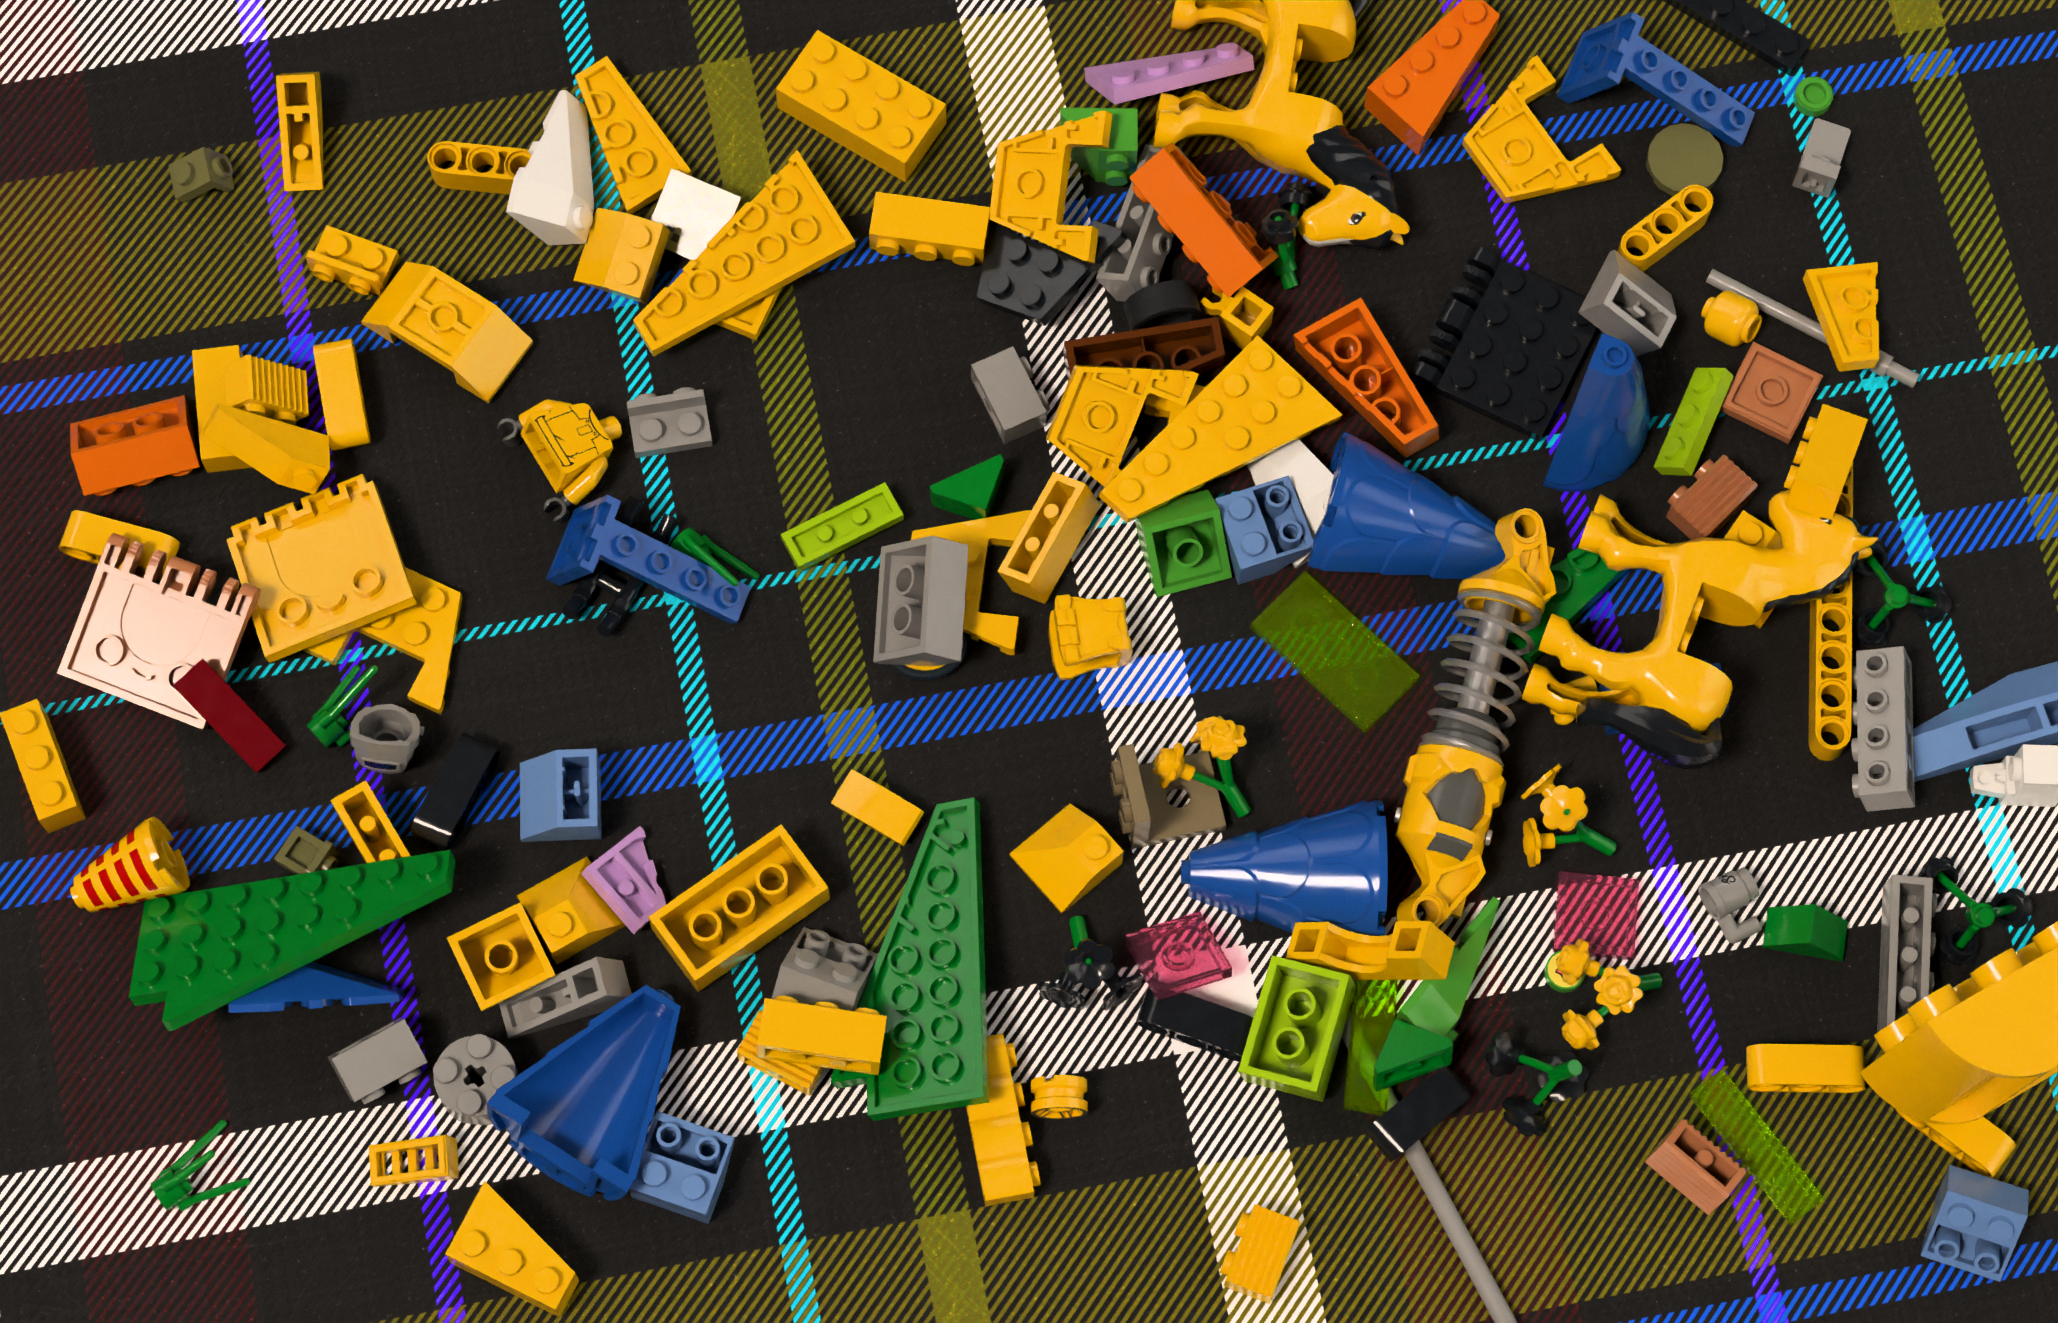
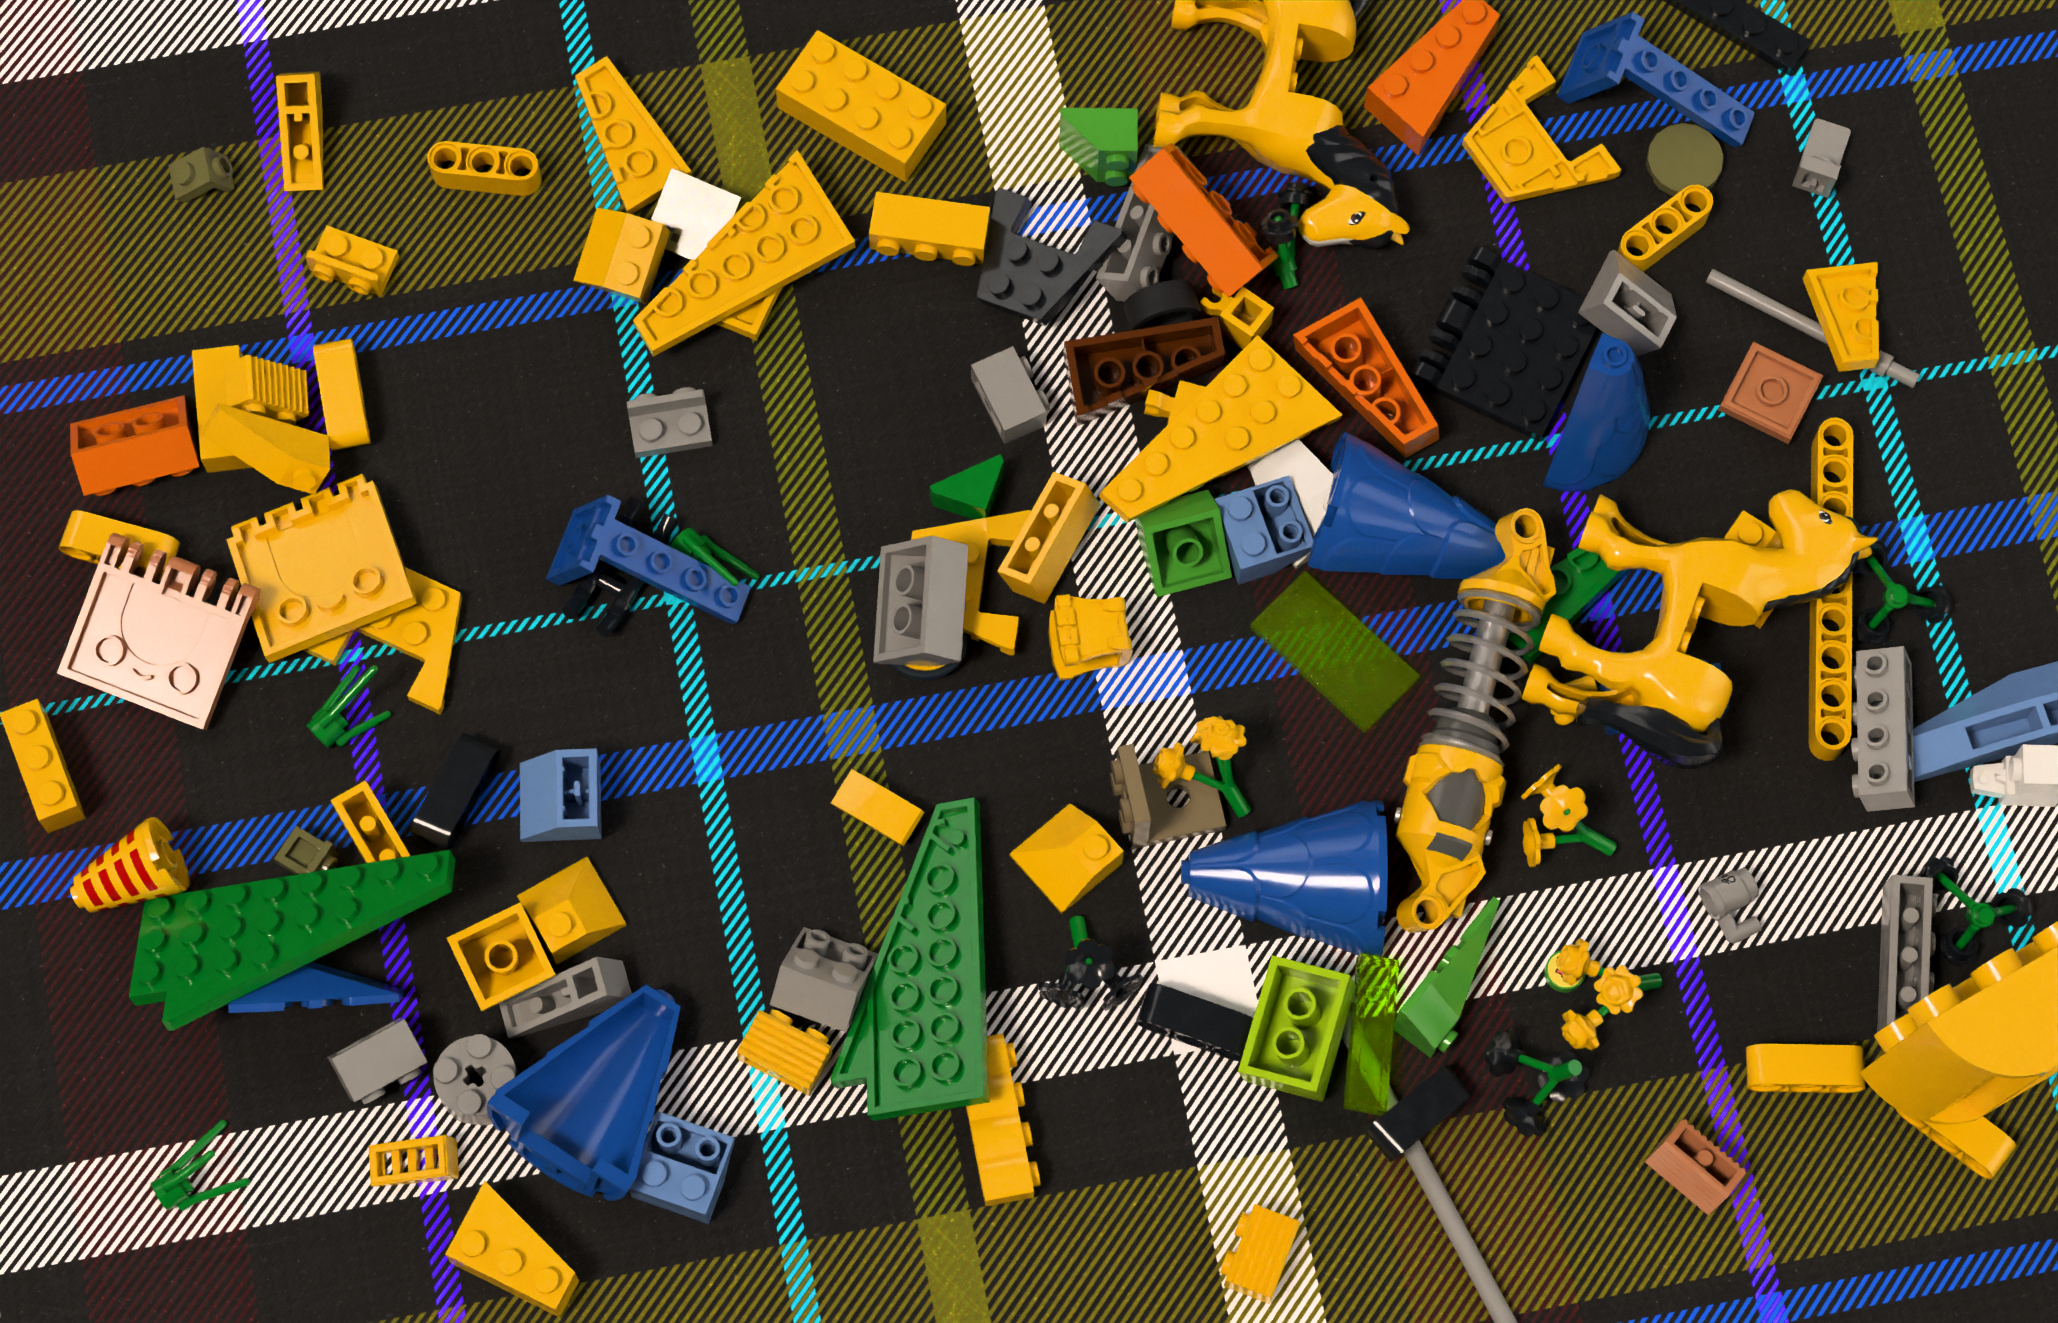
(229, 715): dark red tile -> none
(385, 737): light grey helmet -> none
(450, 327): yellow slope -> none
(556, 186): white wedge -> none
(567, 446): yellow torso -> none
(627, 881): lavender wing -> none
(739, 908): yellow brick -> none
(821, 1035): yellow brick -> none
(842, 527): lime plate -> none
(1034, 180): yellow wing -> none
(1059, 1097): yellow wheel -> none
(1103, 409): yellow wing -> none
(1160, 74): lavender wing -> none
(1178, 955): clear pink tile -> none
(1409, 1054): green slope -> none
(1410, 953): yellow arch -> none
(1598, 912): clear pink tile -> none
(1693, 421): lime plate -> none
(1712, 499): nougat brick -> none
(1731, 318): yellow head -> none
(1756, 1147): clear neon green tile -> none
(1805, 931): green slope -> none
(1813, 96): bright green tile -> none
(1824, 461): yellow brick -> none
(1975, 1223): medium blue slope -> none

